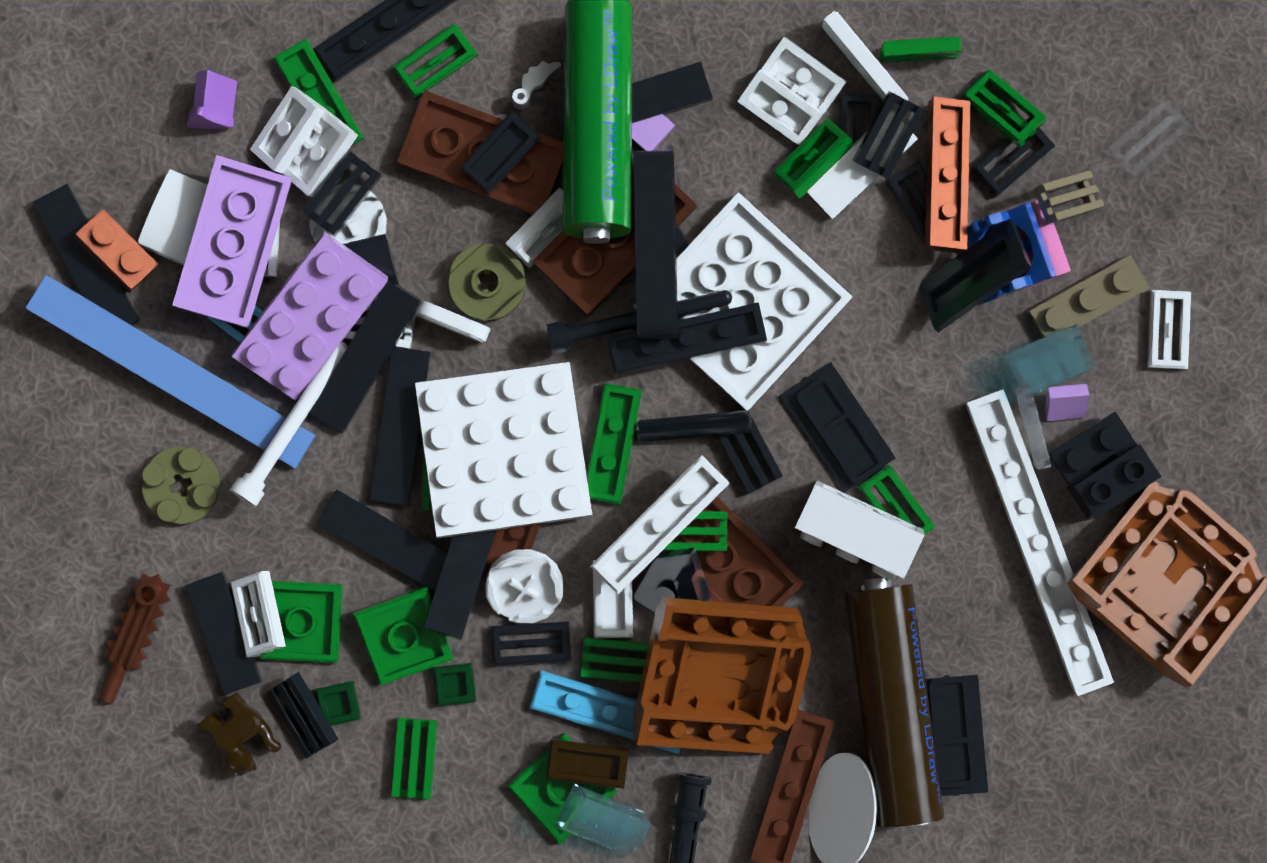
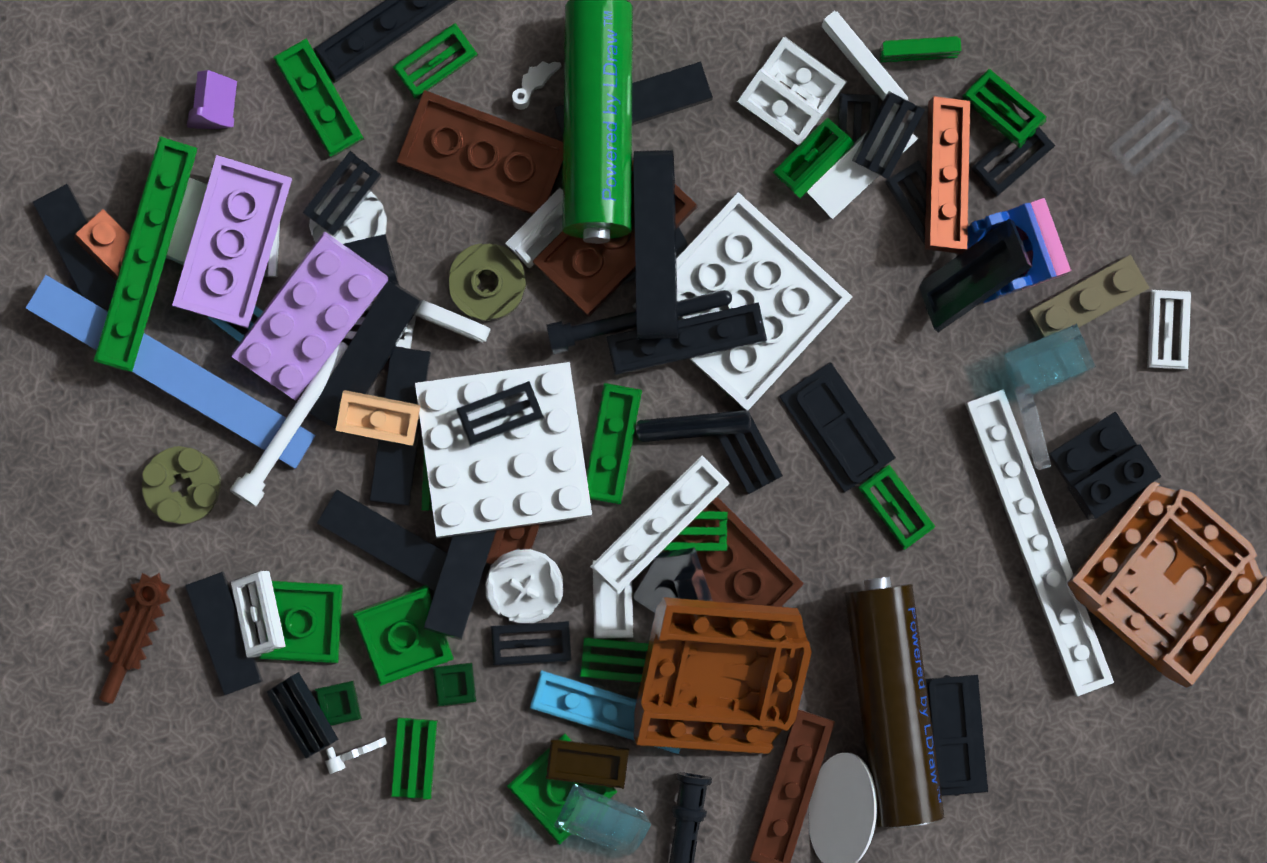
(145, 254): none -> green tile
(231, 734): dark brown animal -> none
(303, 141): white slope -> none
(336, 763): none -> white piece
(378, 417): none -> light nougat plate
(500, 153): black tile -> none
(531, 402): none -> black tile
(651, 132): lavender tile -> none
(859, 531): white brick -> none
(1066, 402): lavender tile -> none
(1085, 191): dark tan tile -> none

